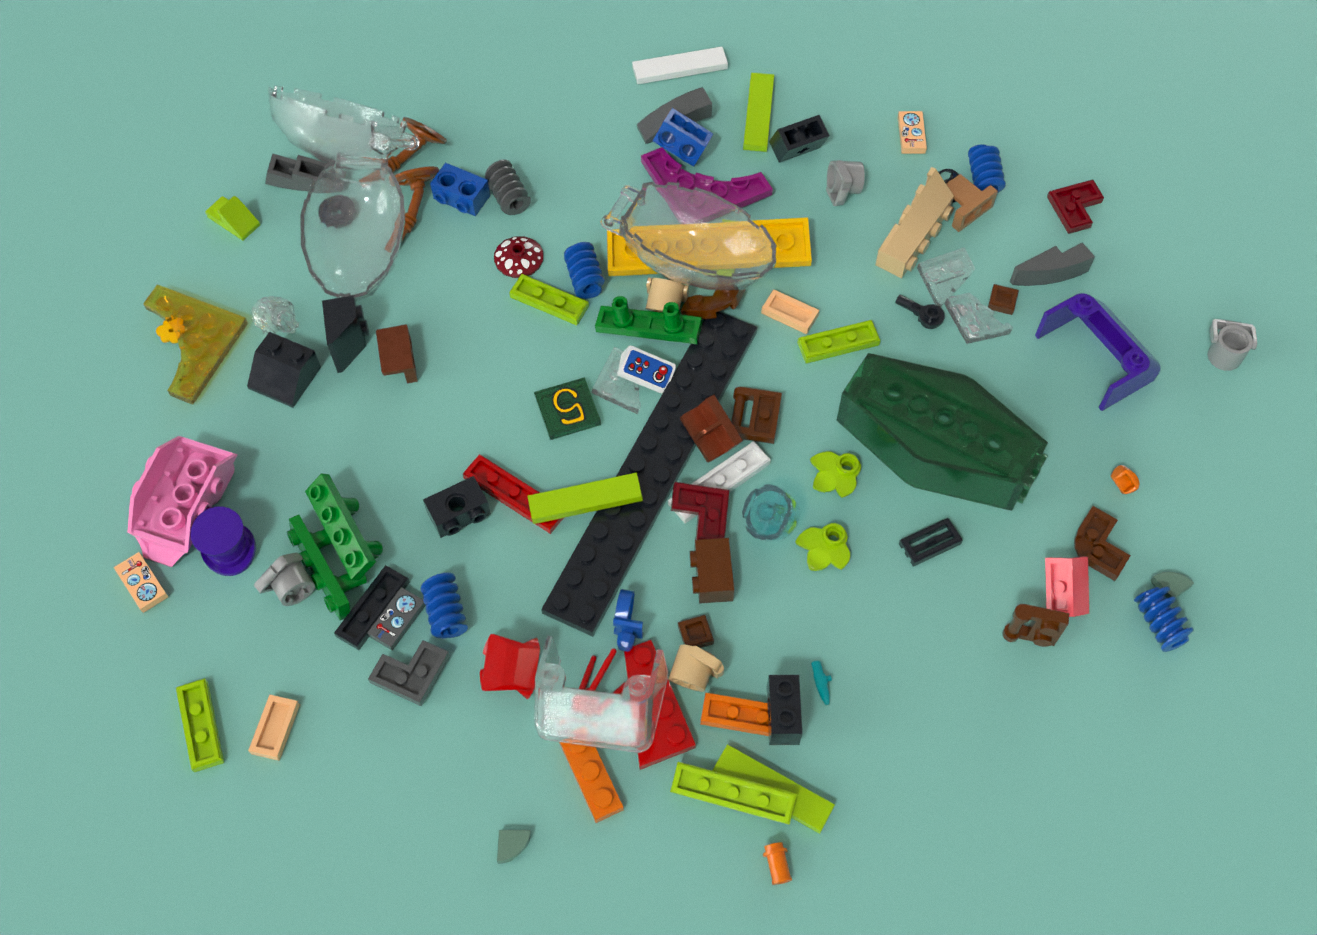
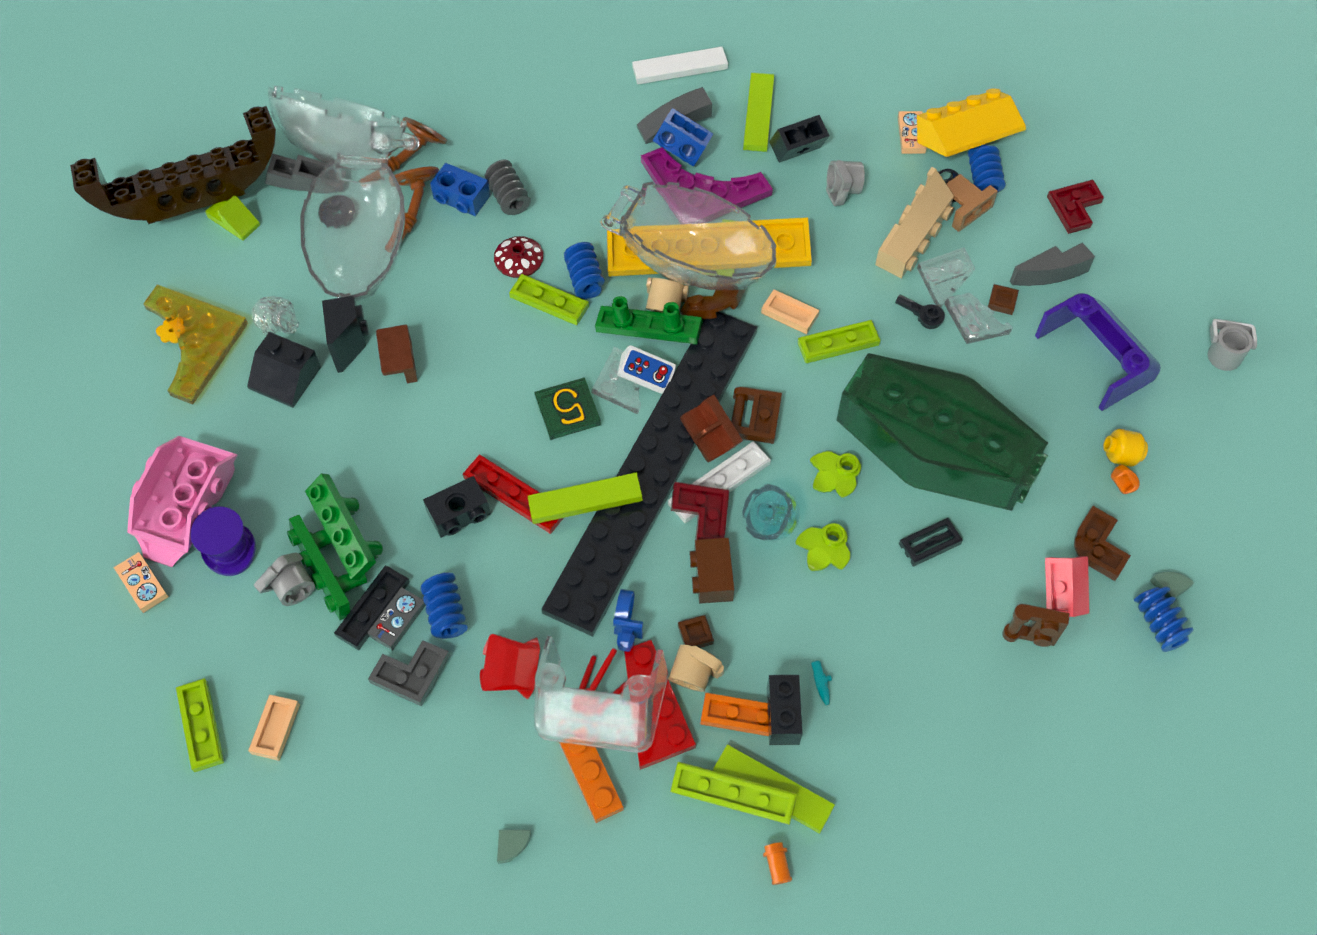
(183, 184): none -> dark brown slope
(969, 123): none -> yellow slope
(1125, 447): none -> yellow head

